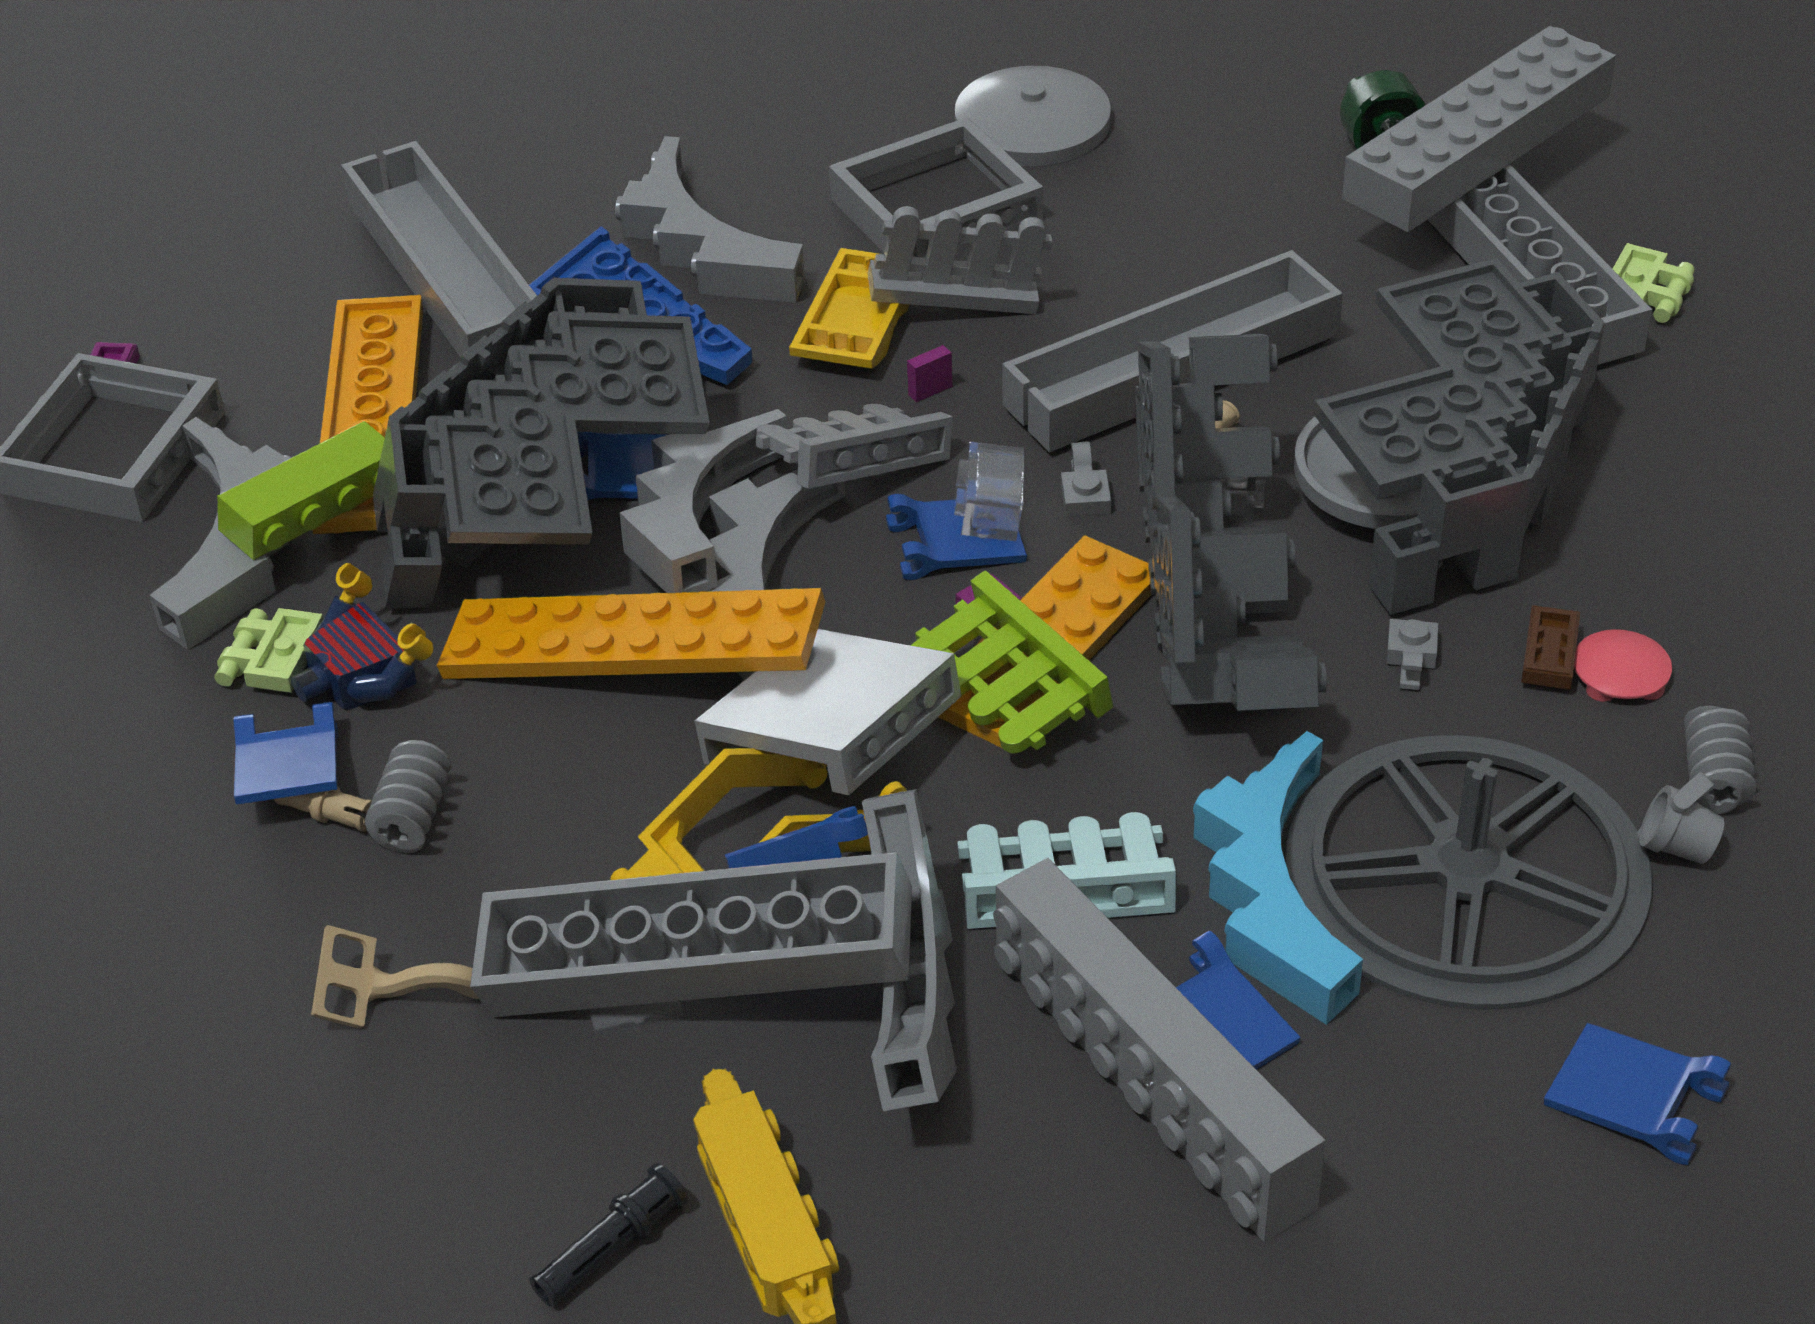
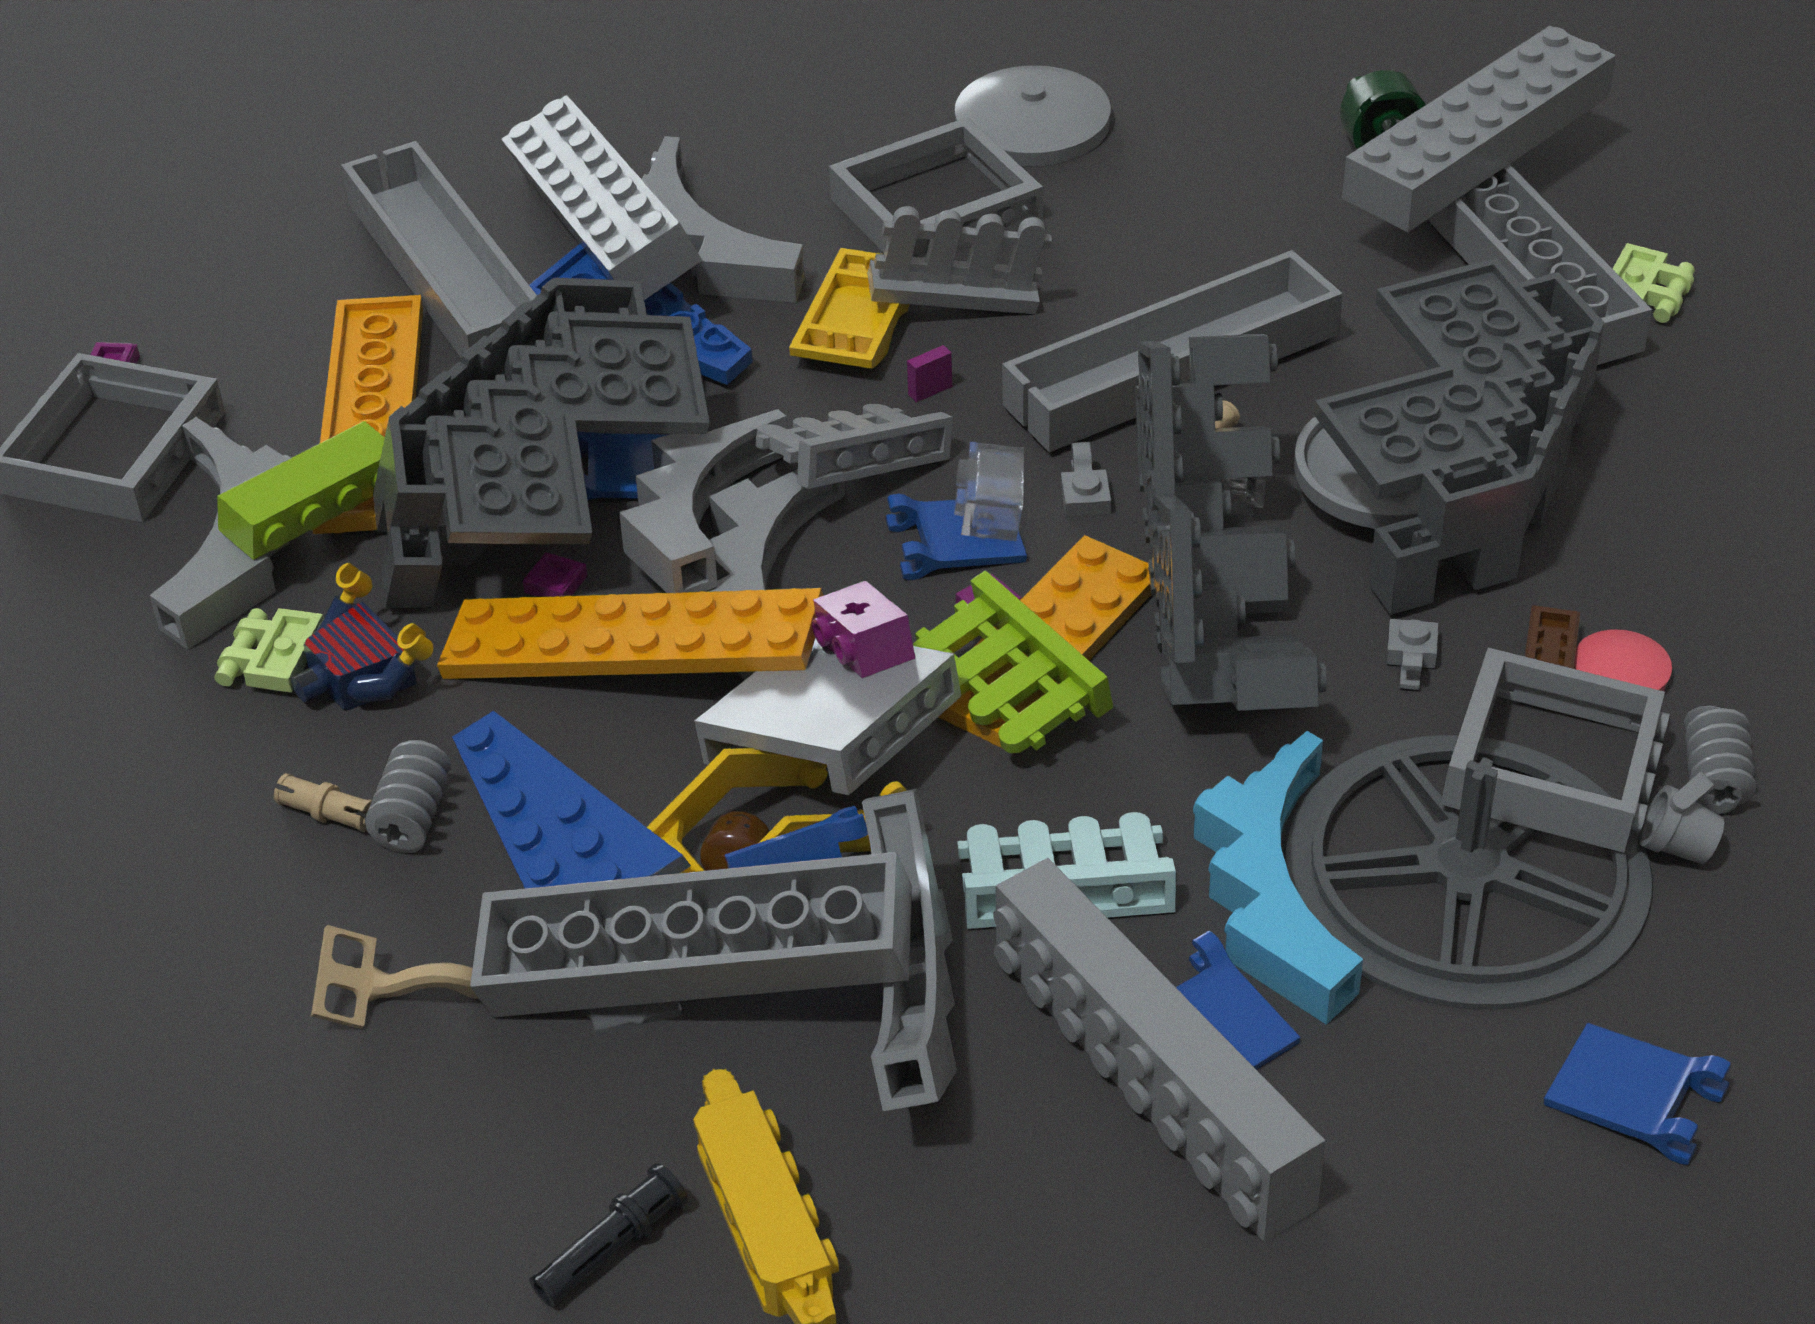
(287, 759): flag -> none
(552, 818): none -> blue wing
(554, 577): none -> magenta tile
(600, 198): none -> light grey brick
(728, 834): none -> reddish brown head
(863, 629): none -> magenta brick
(1550, 805): none -> light grey window

